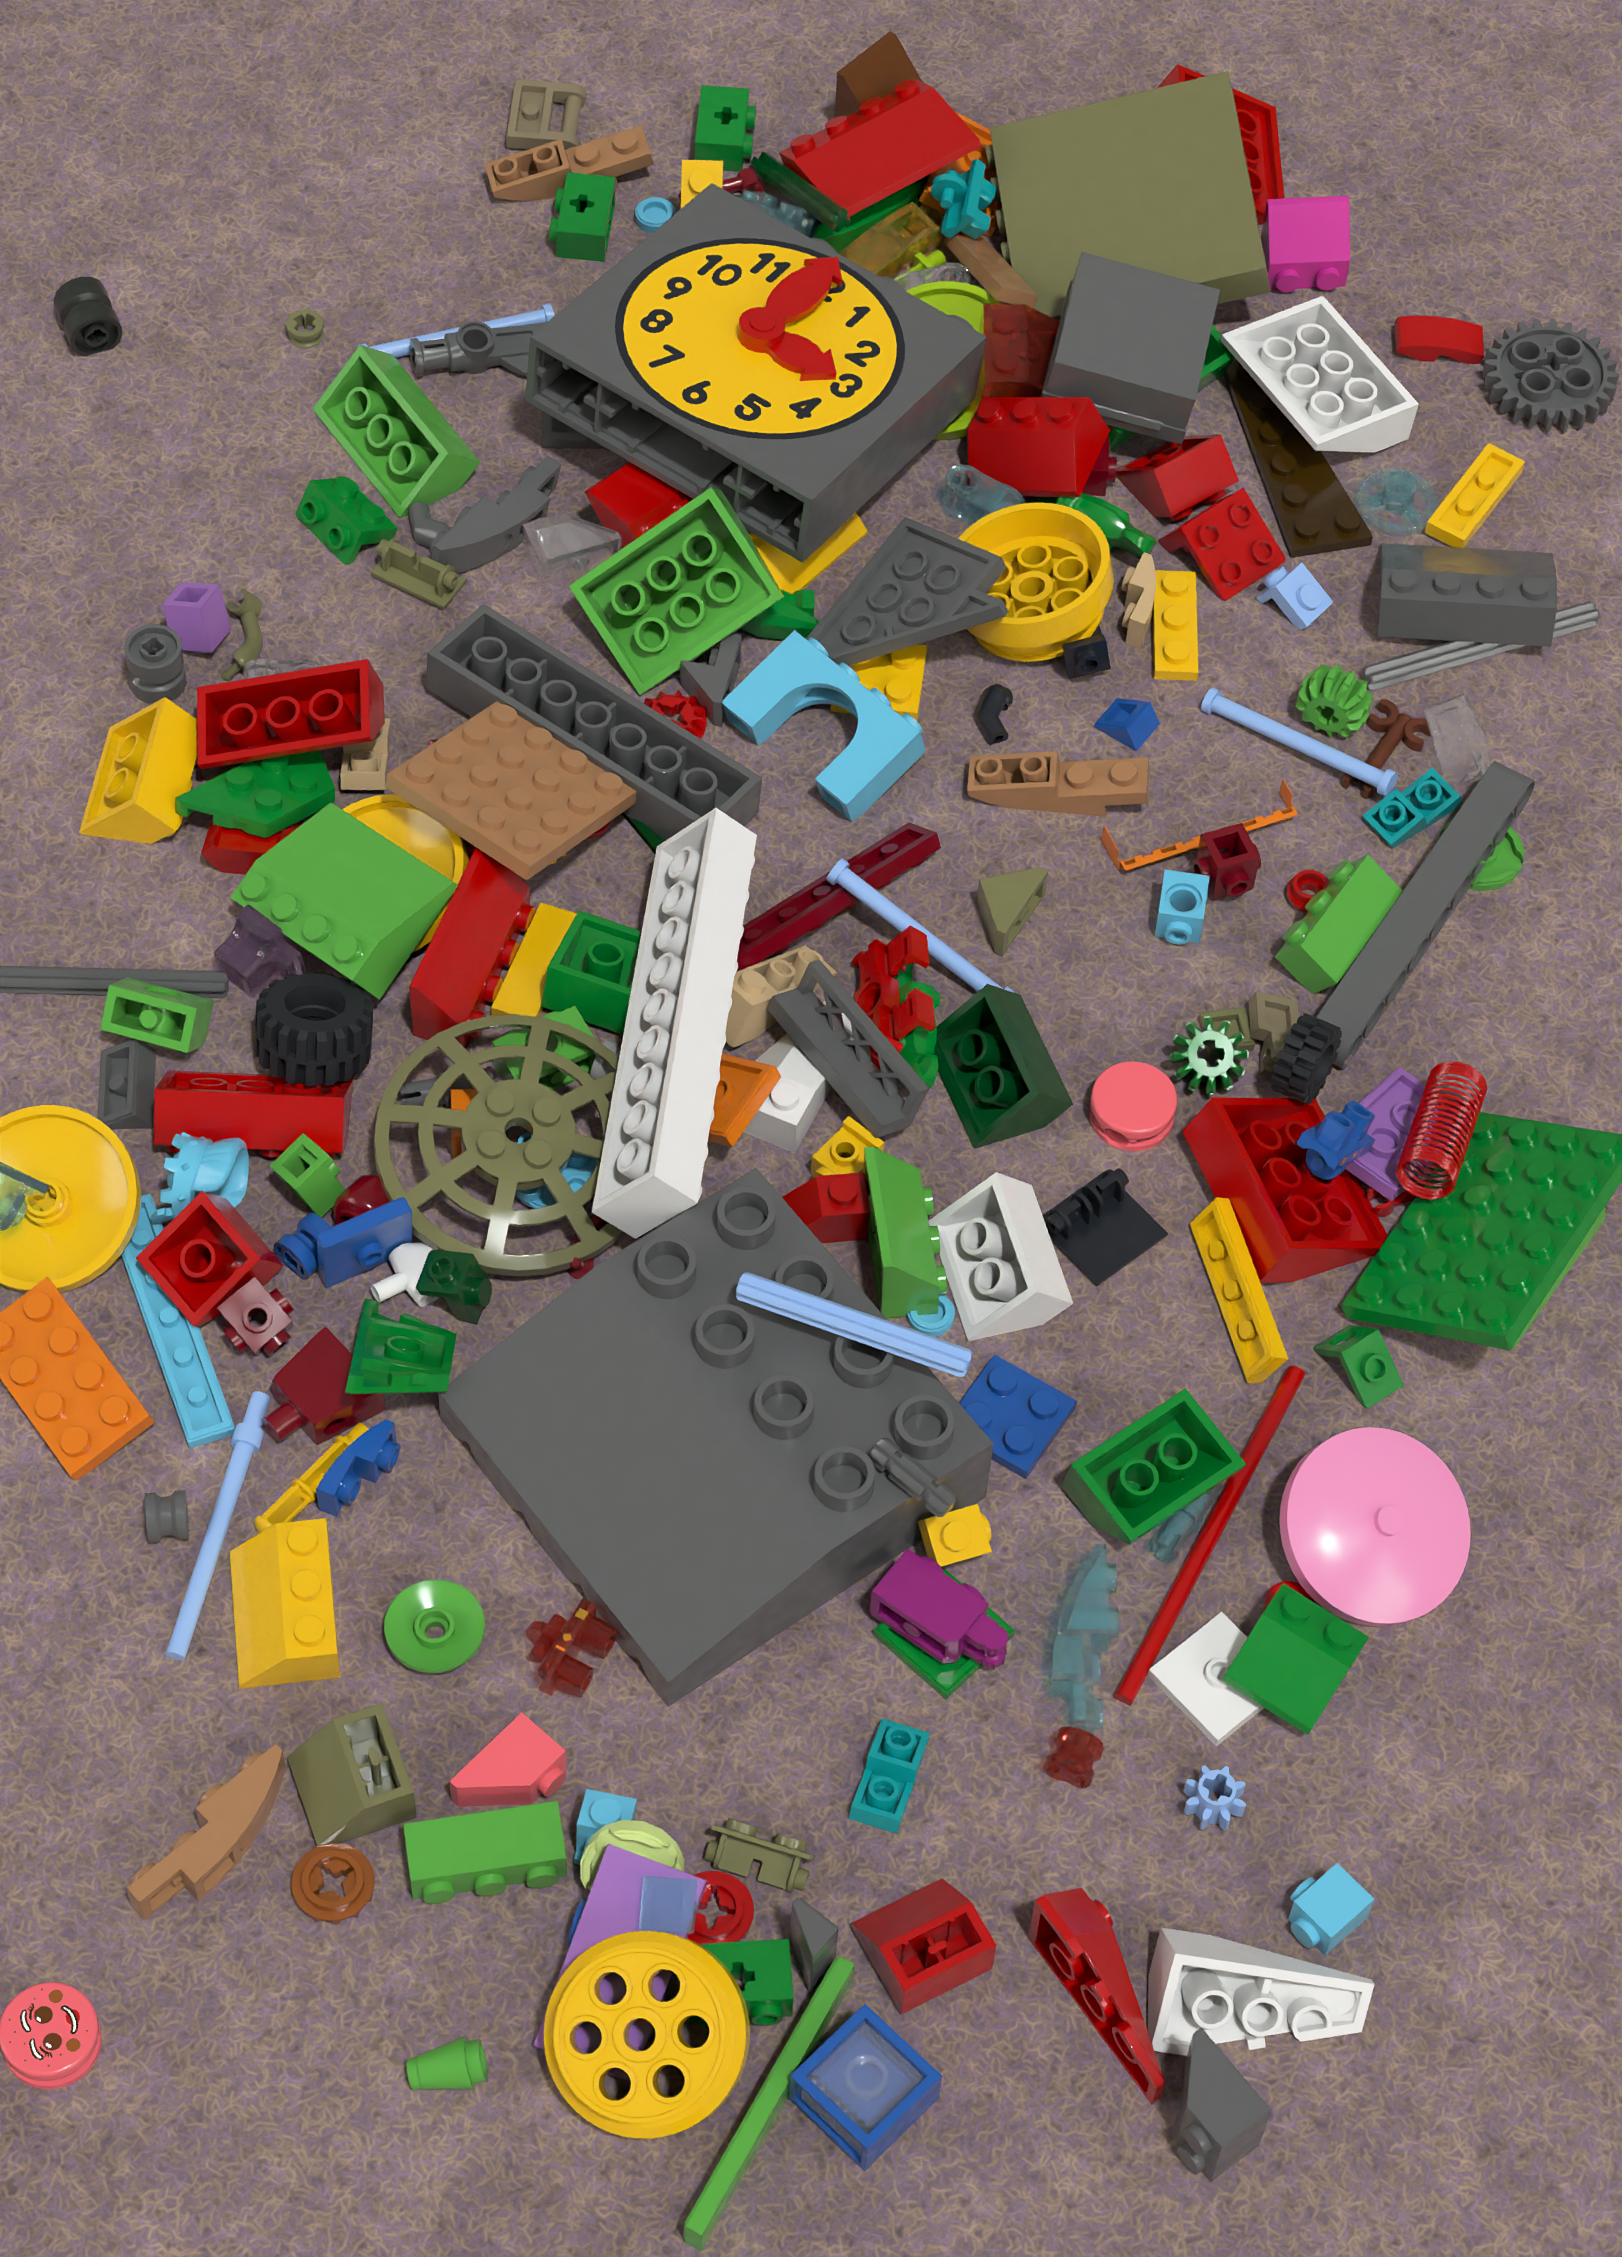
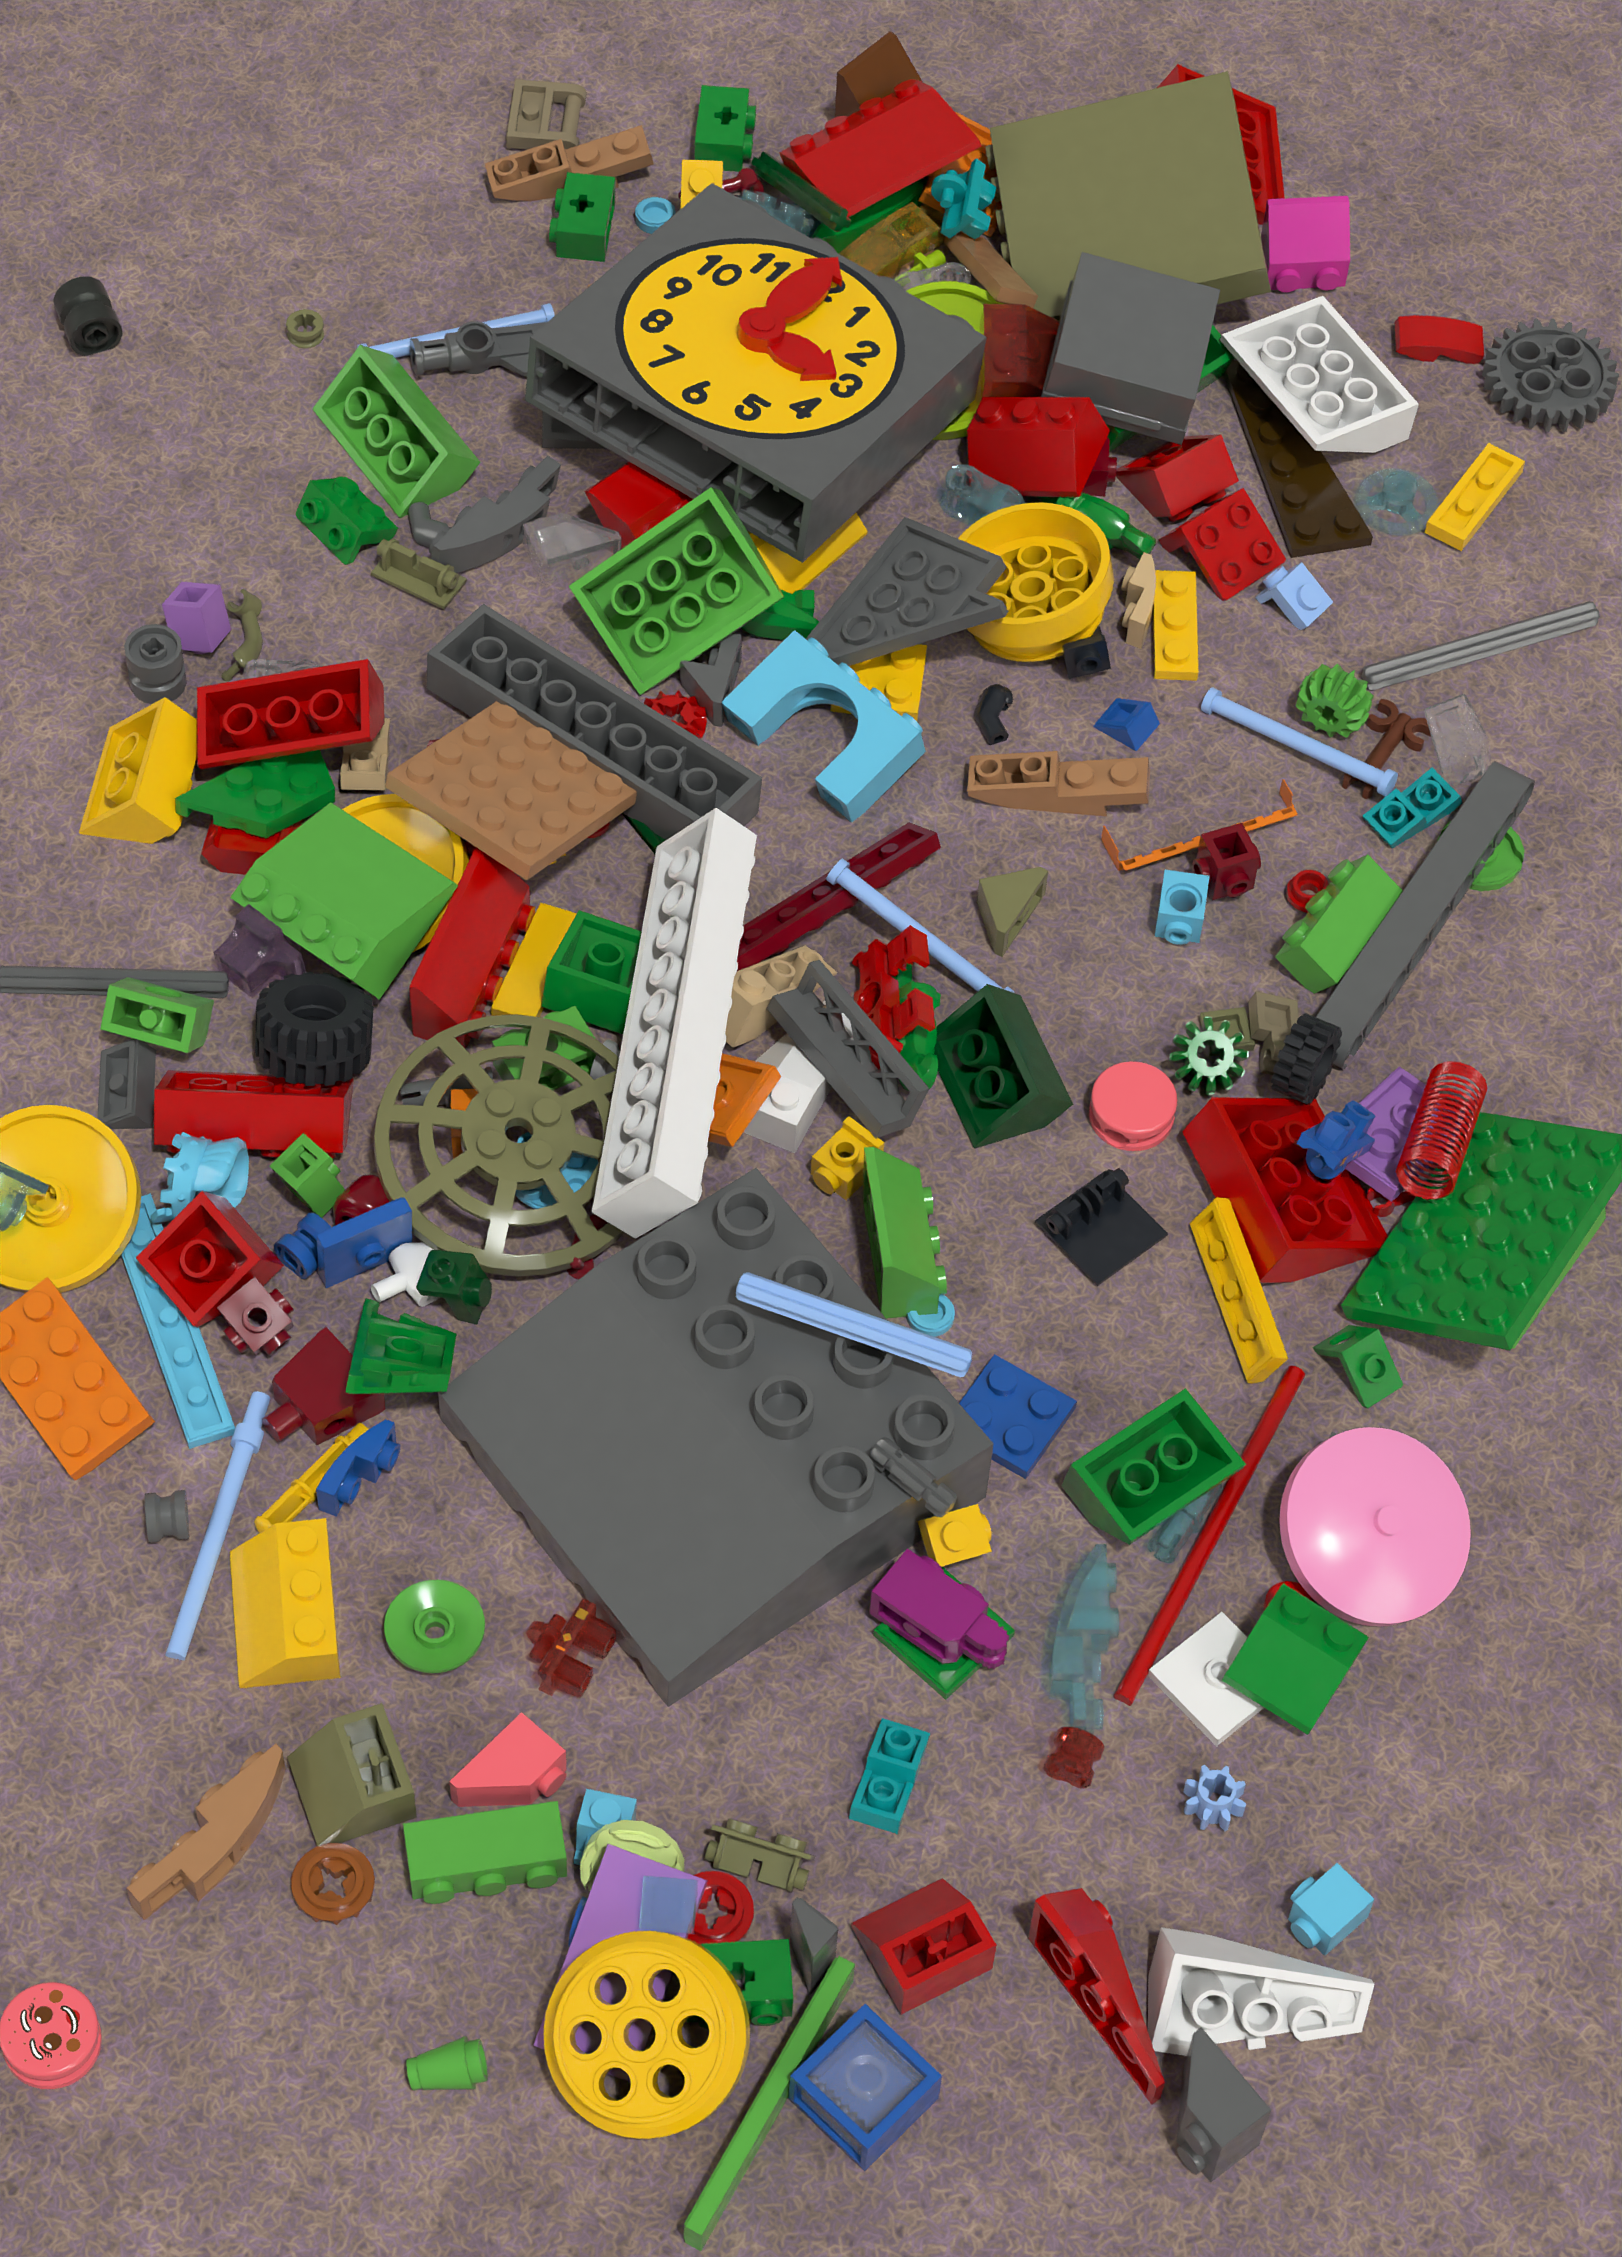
(833, 1207): red slope -> none
(1000, 1259): white slope -> none
(1467, 595): dark grey slope -> none

